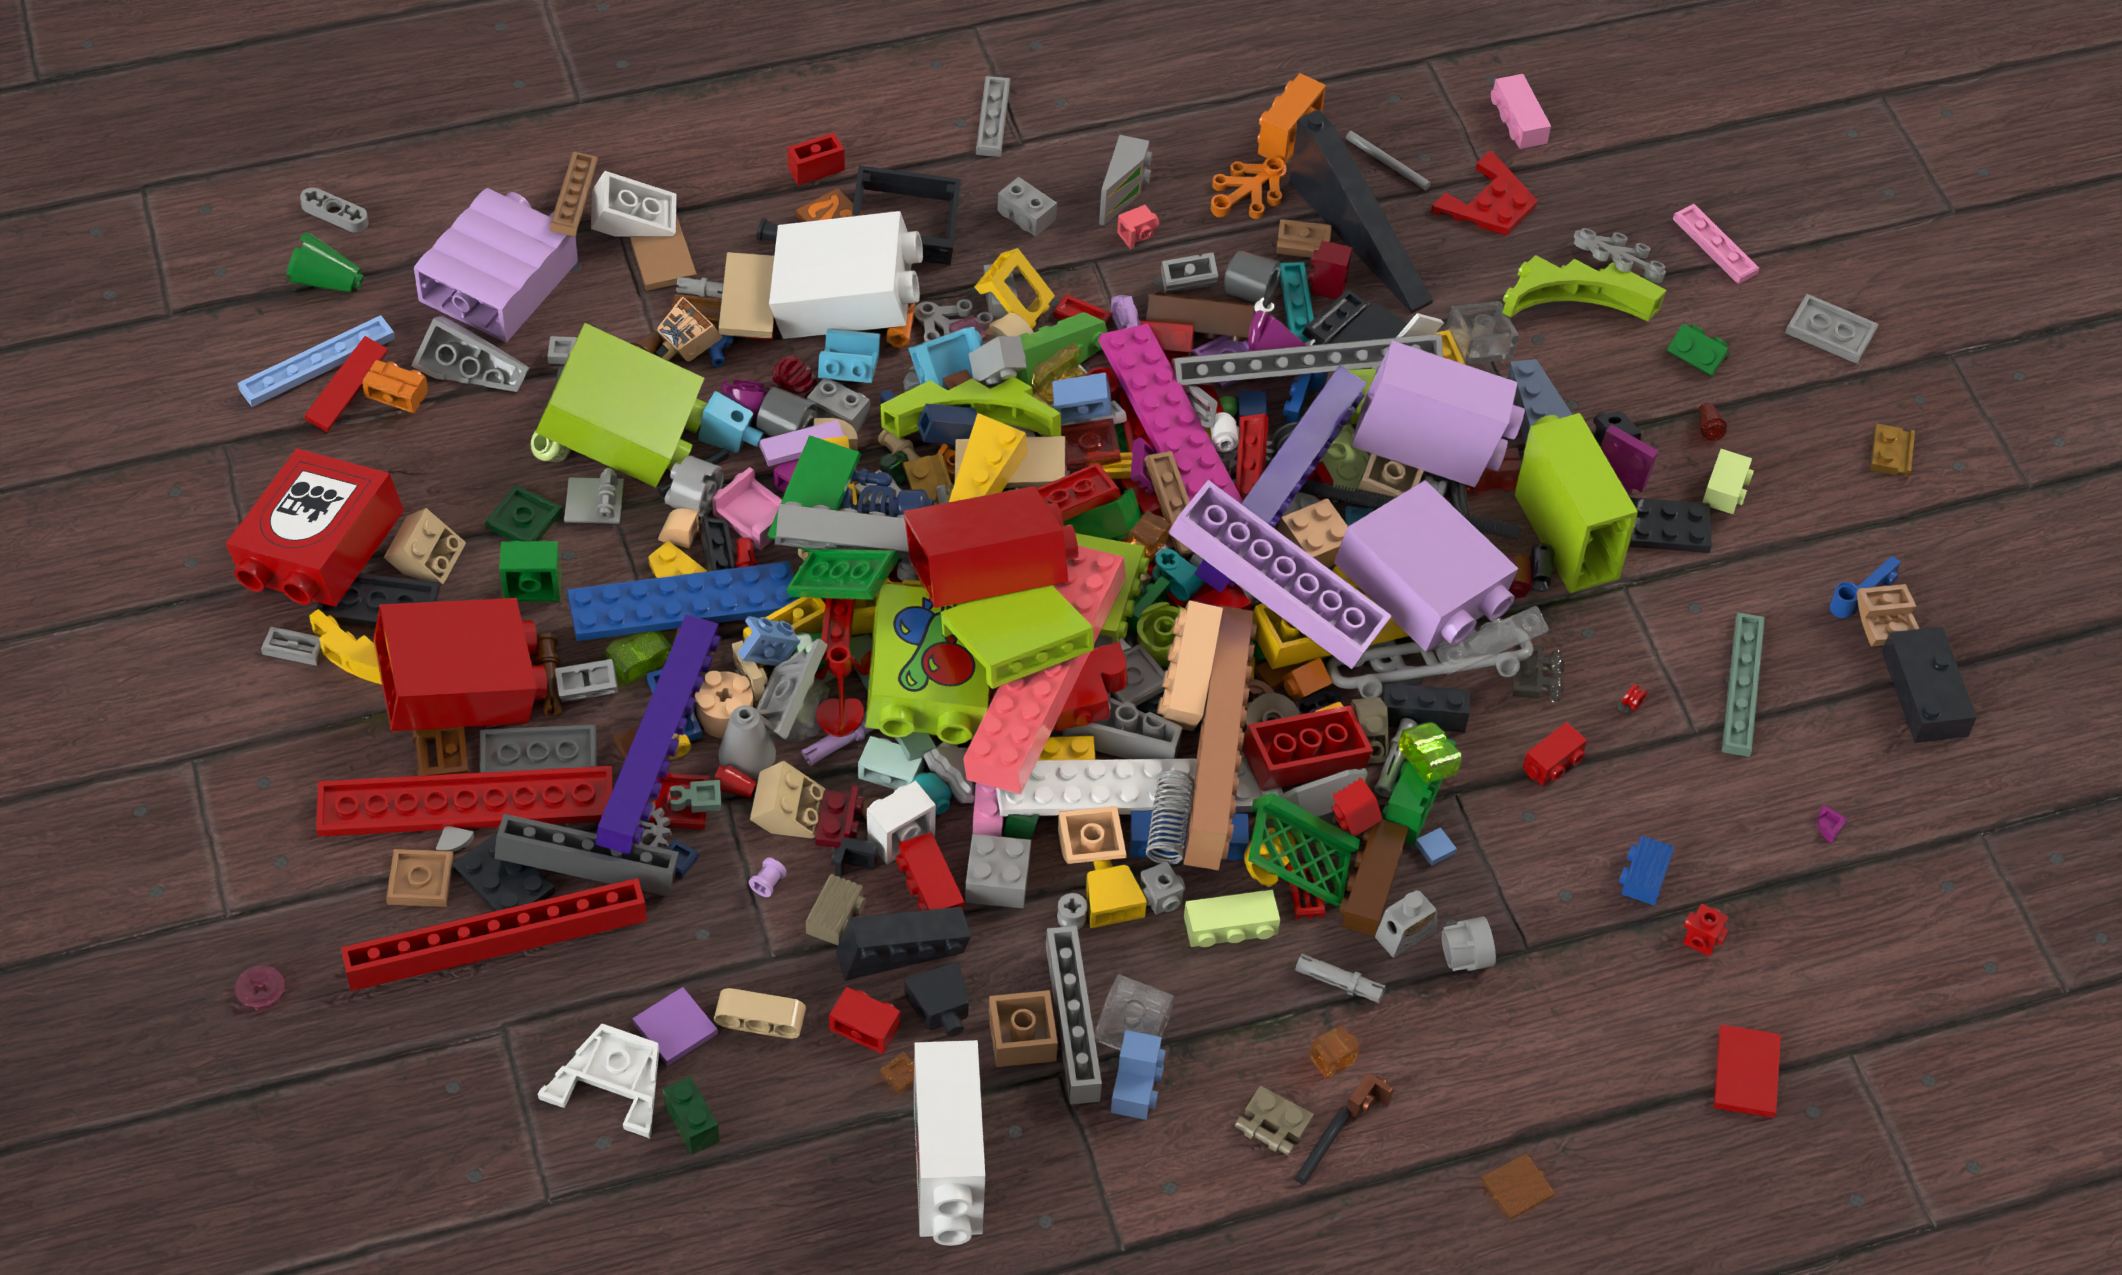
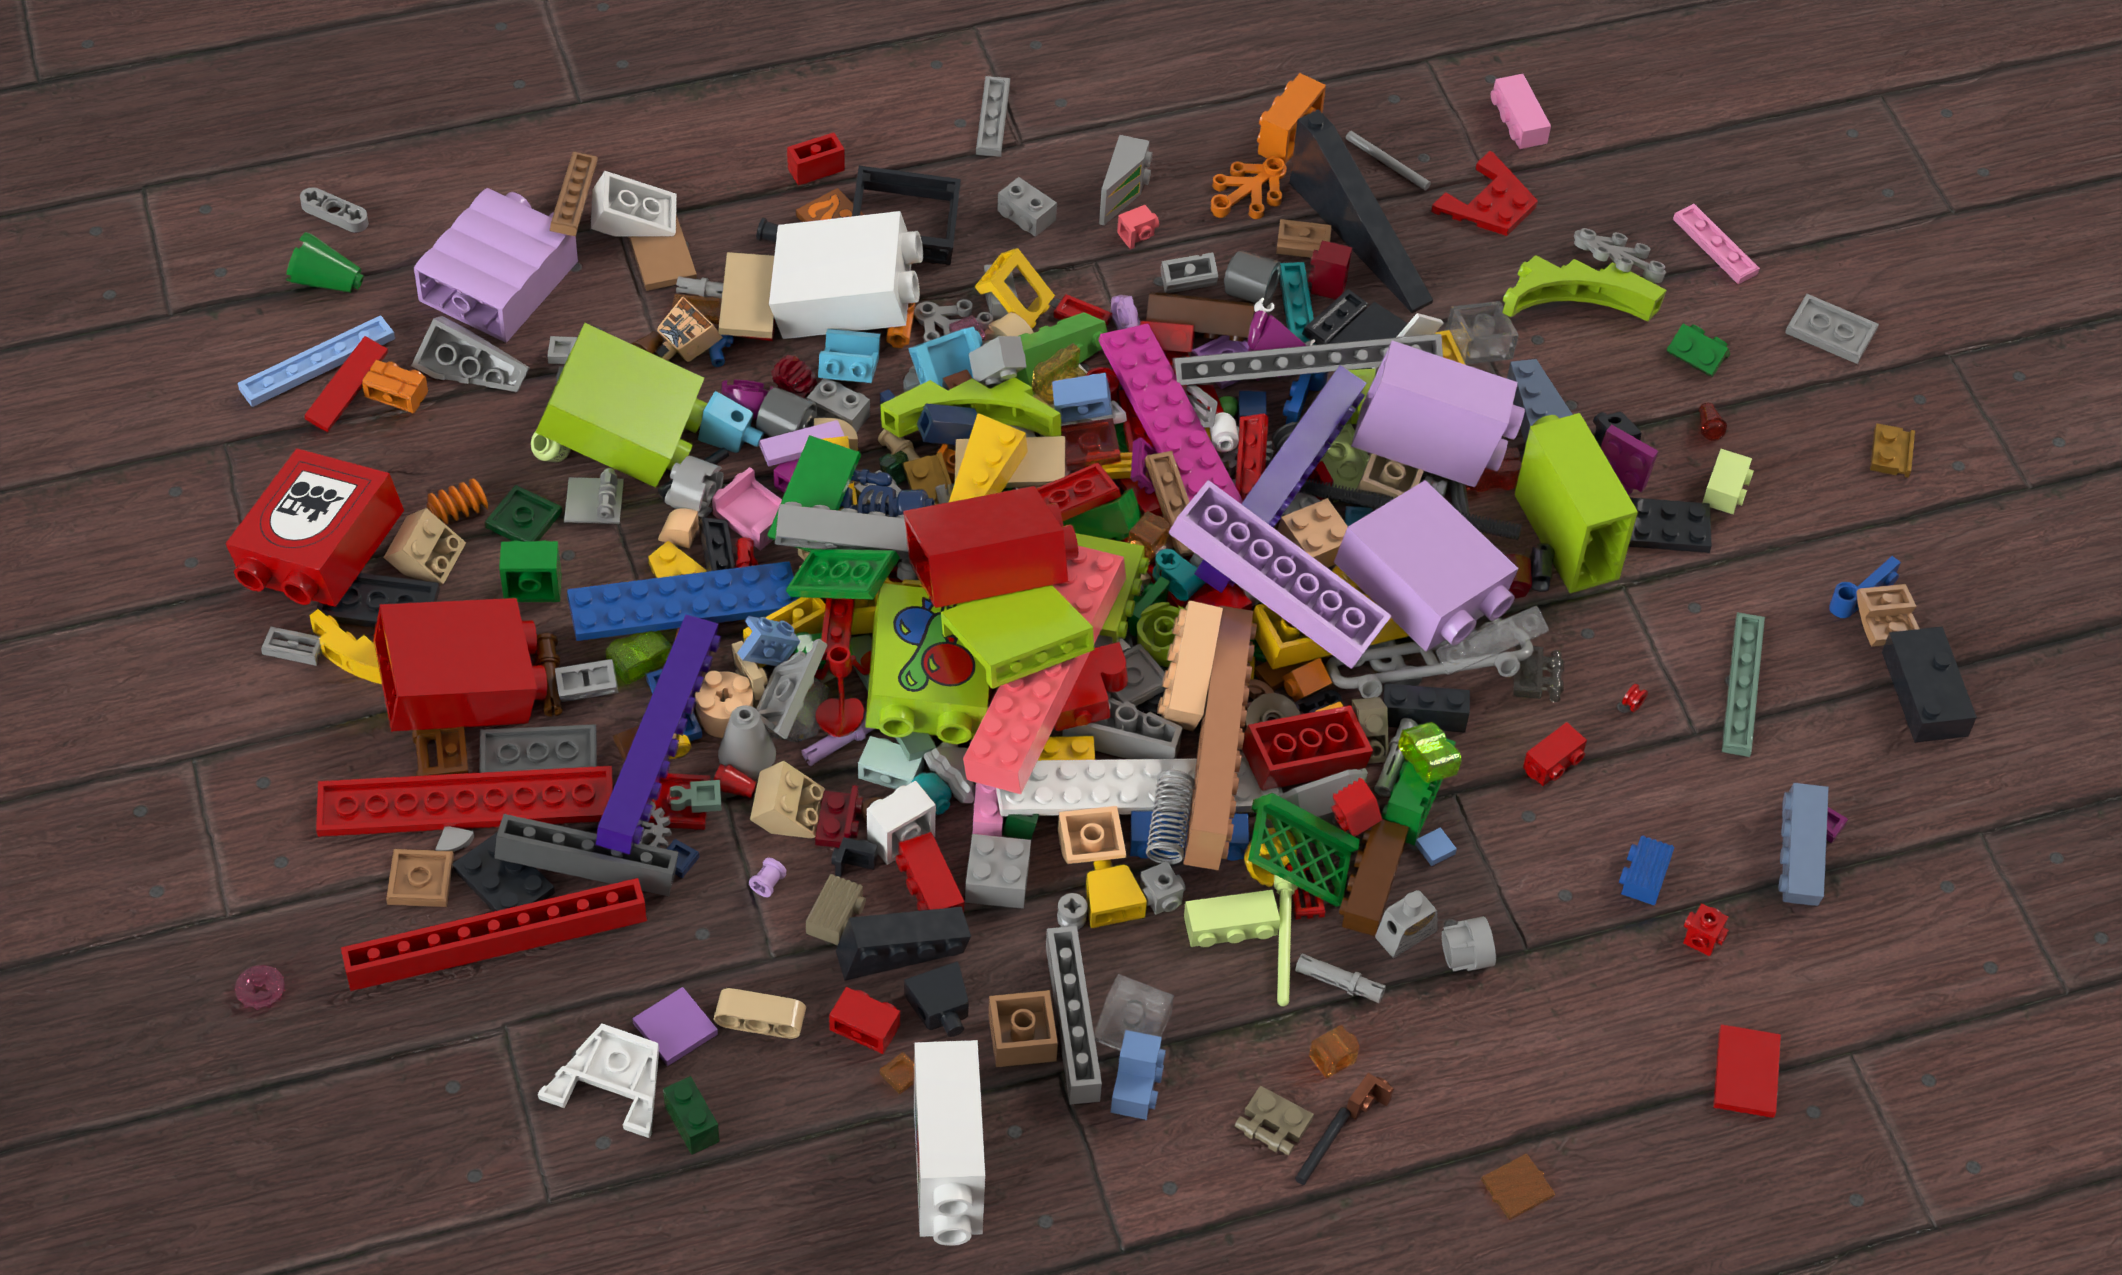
(457, 501): none -> orange piece
(1285, 890): none -> yellowish green piece
(1804, 844): none -> sand blue wedge

